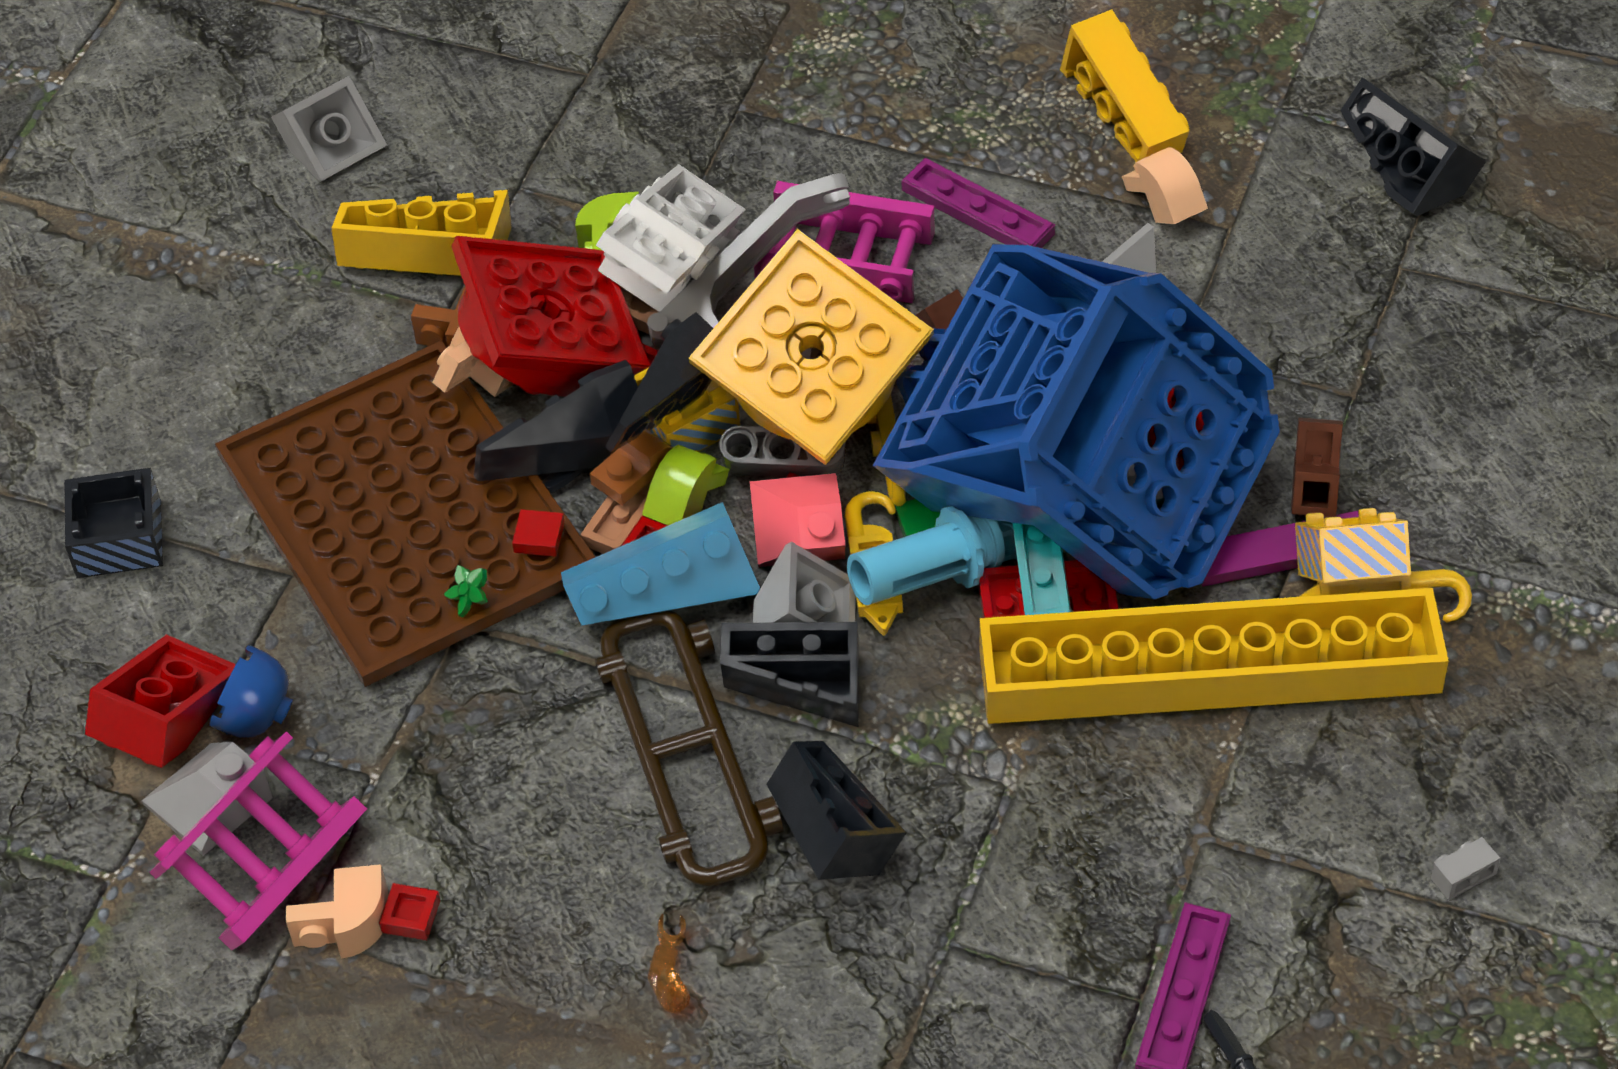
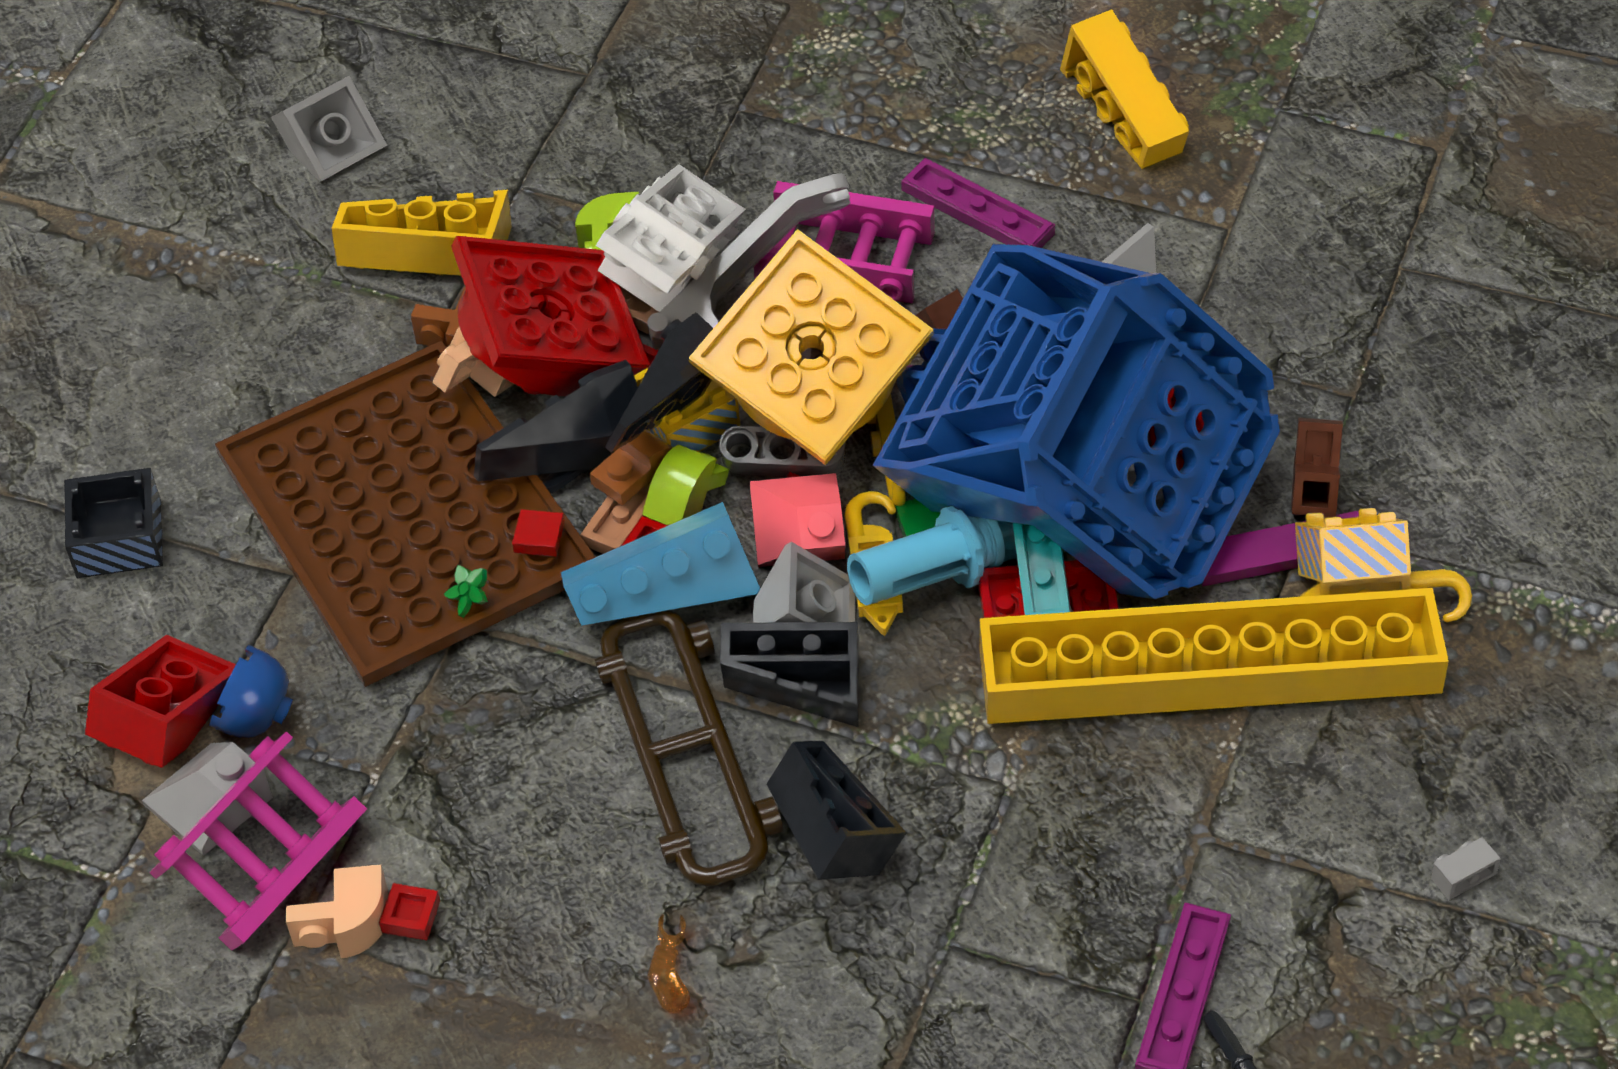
(1168, 185): light nougat brick -> none
(1413, 156): black wedge -> none

